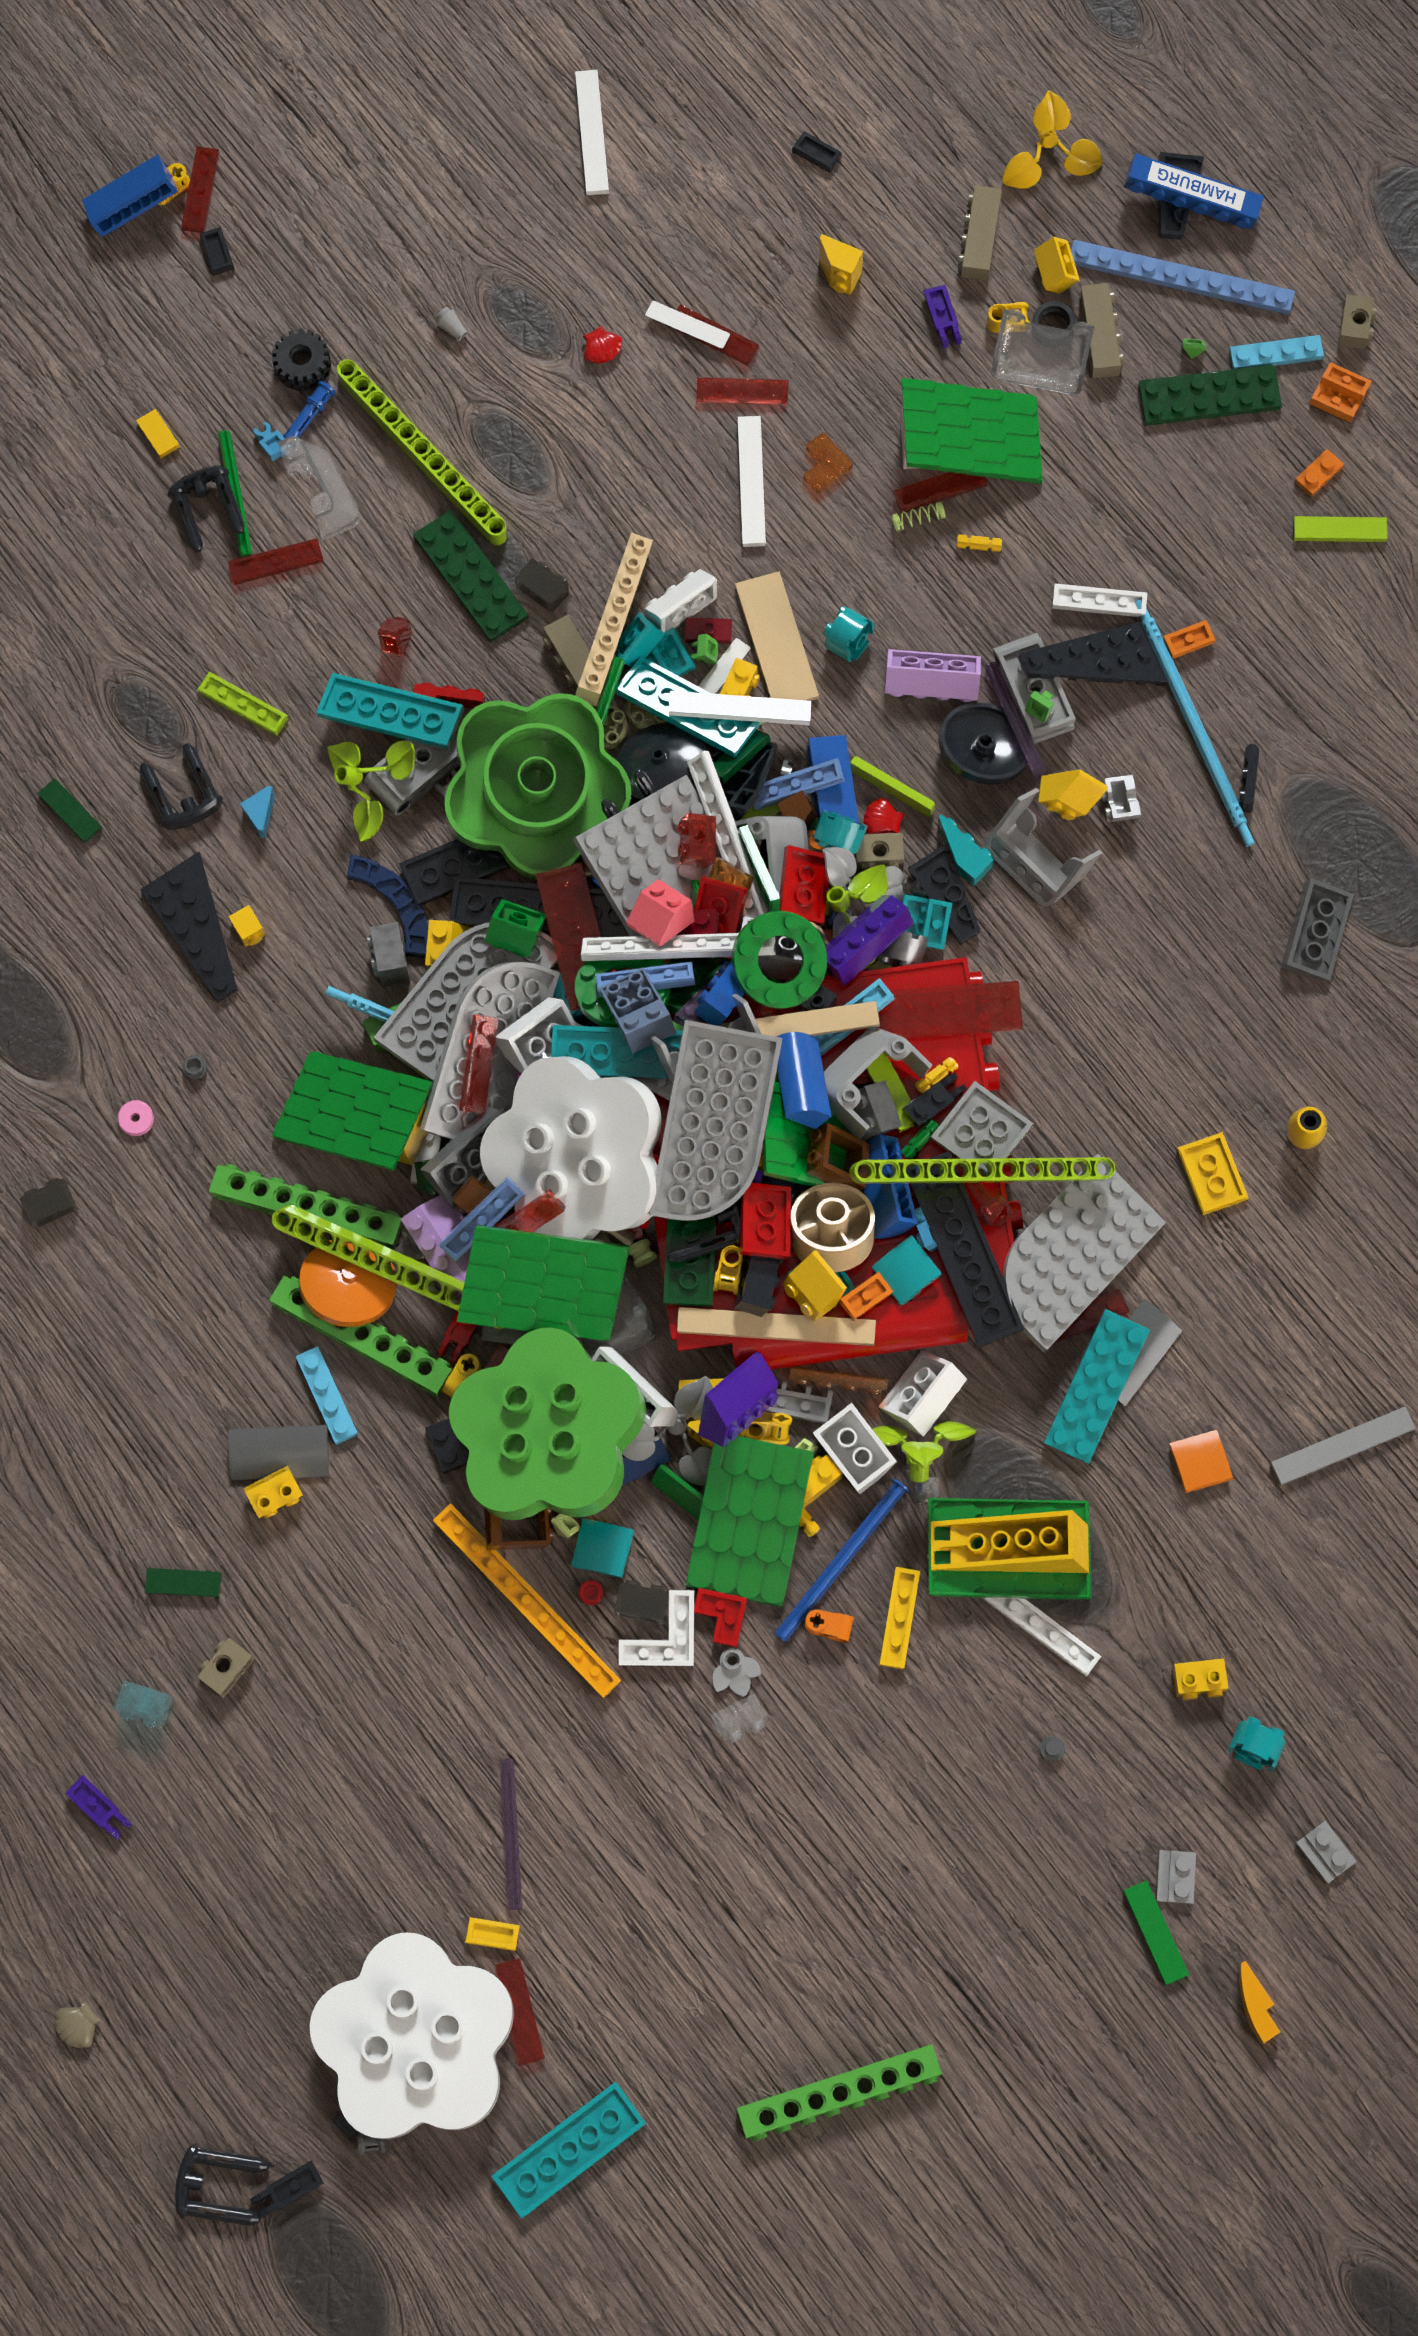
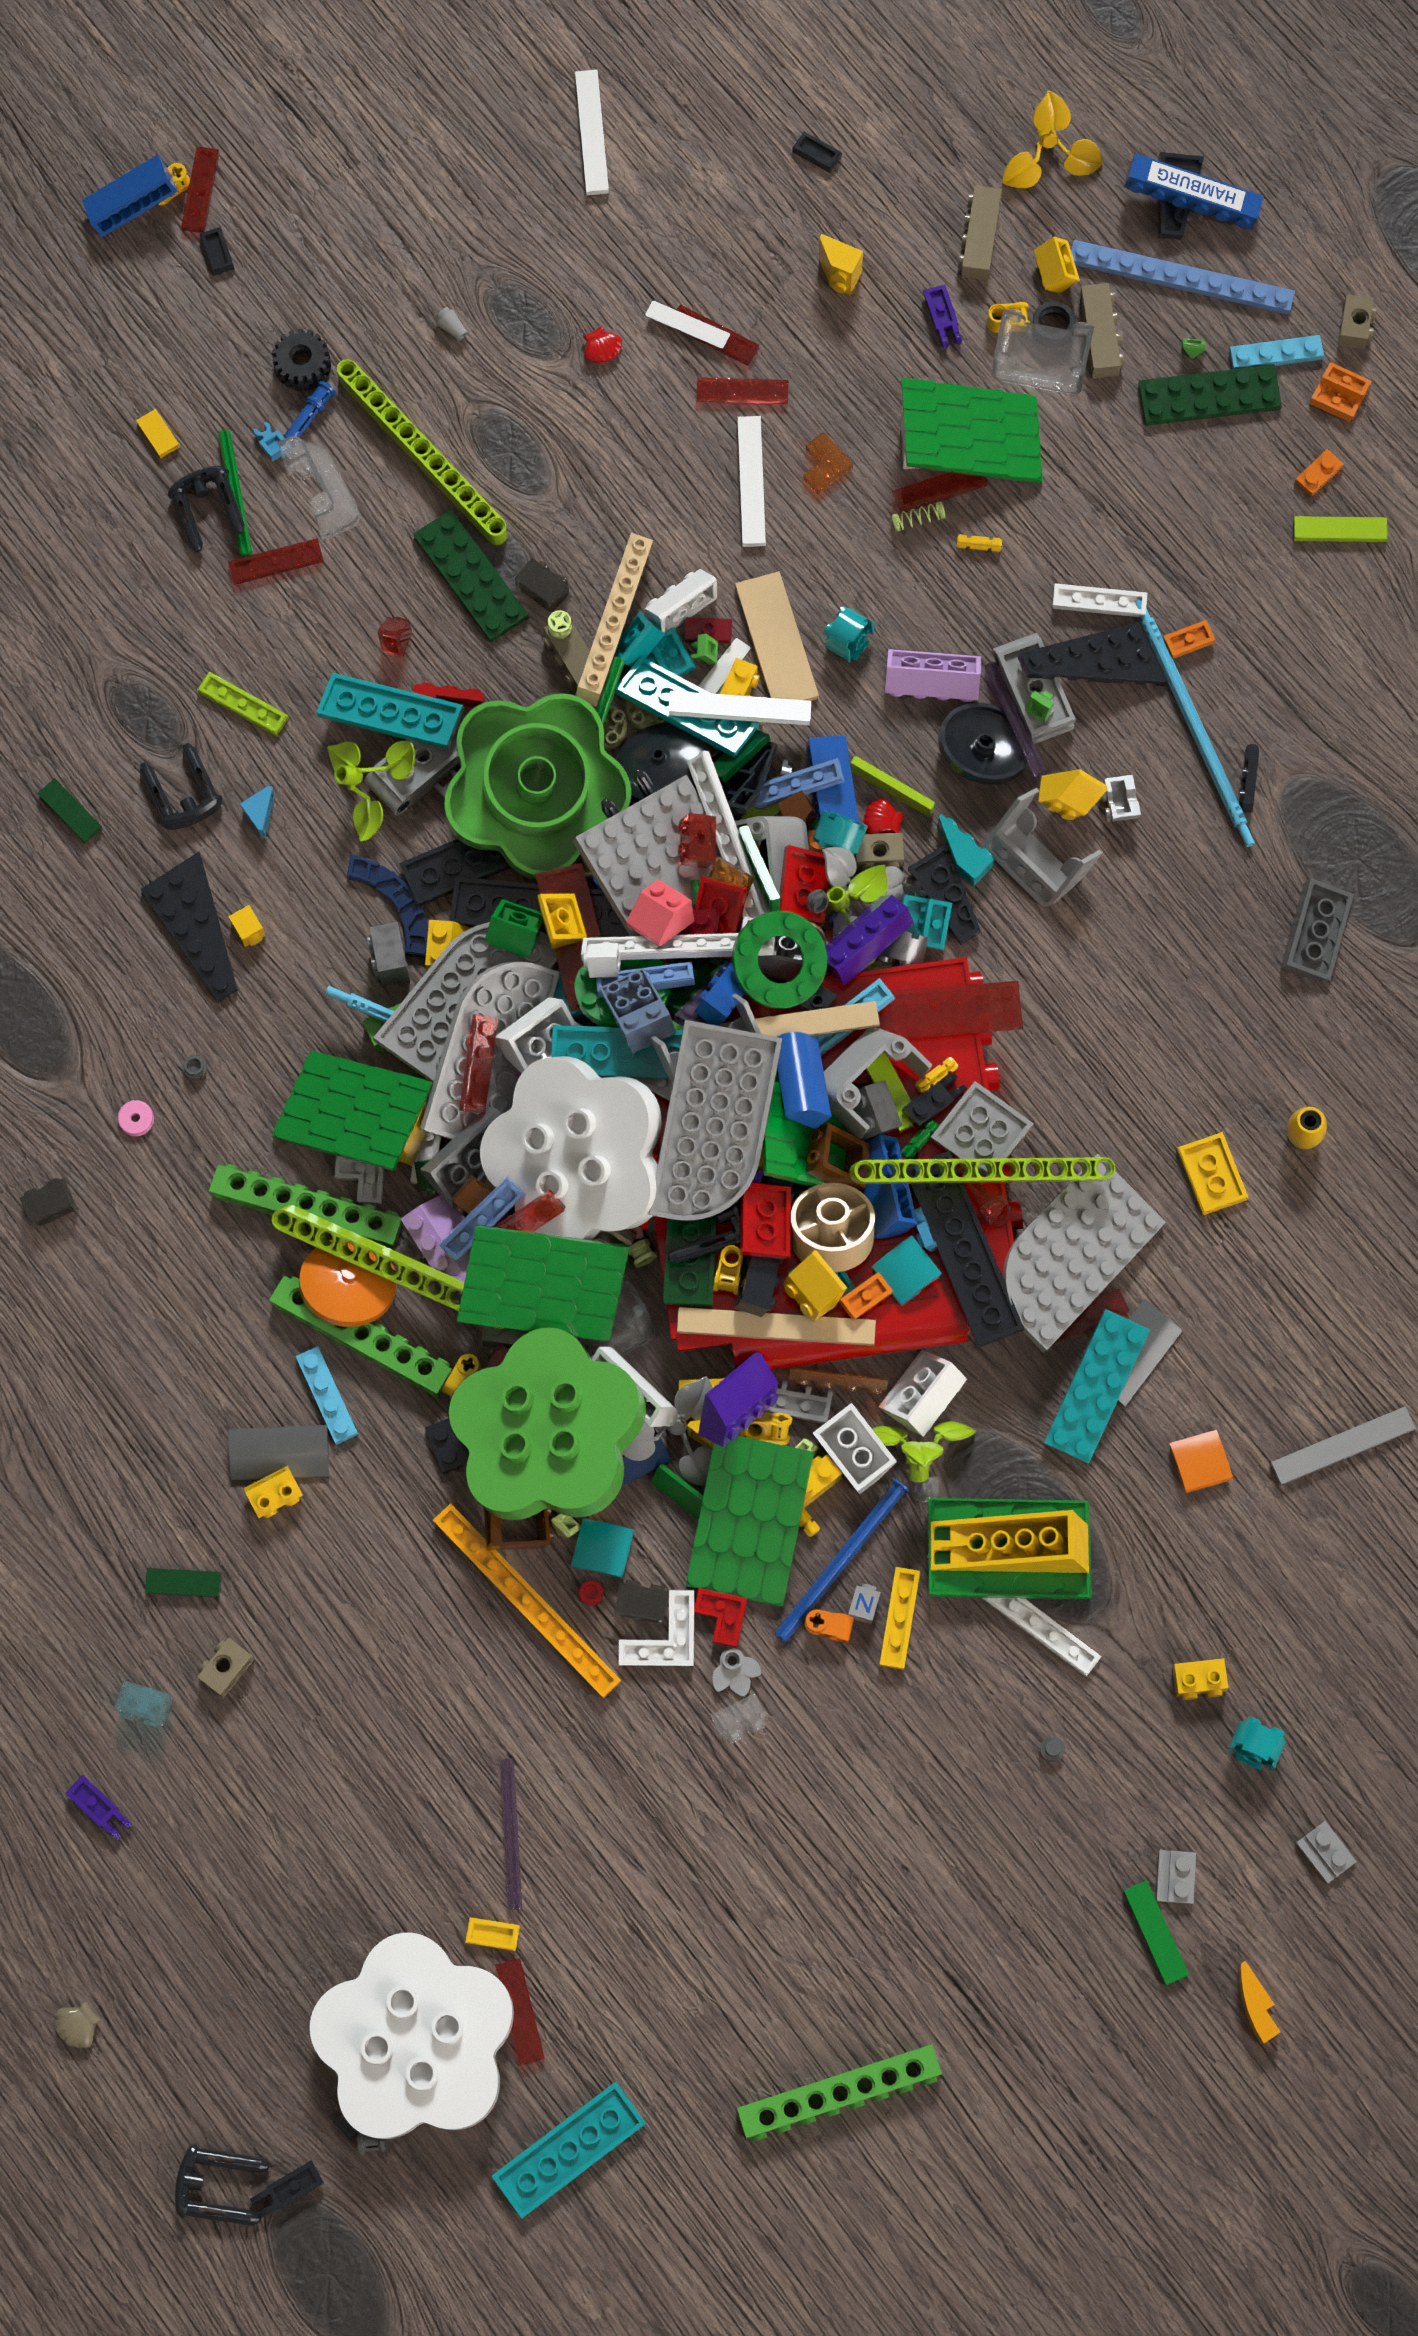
(369, 1179): none -> light grey plate
(458, 1333): red hinge -> none
(559, 618): none -> yellowish green wheel
(561, 919): none -> yellow slope
(603, 960): none -> white brick
(817, 901): none -> dark grey plate
(864, 1603): none -> light grey brick

